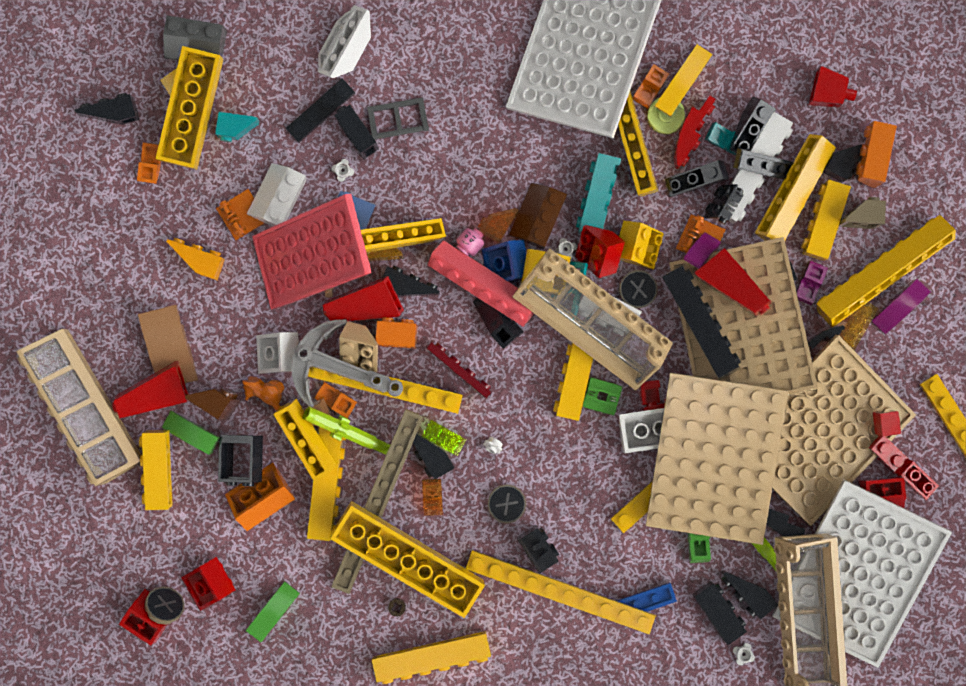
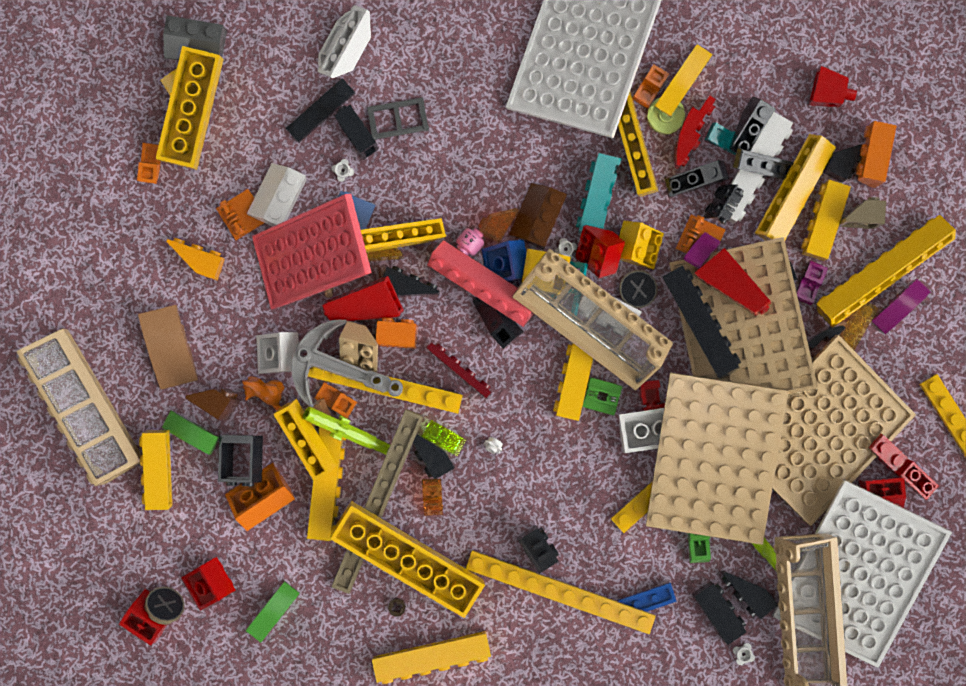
(116, 110): black slope -> none
(152, 393): red slope -> none
(234, 126): teal slope -> none
(506, 503): black tile -> none
(778, 522): black slope -> none
(886, 423): red panel -> none

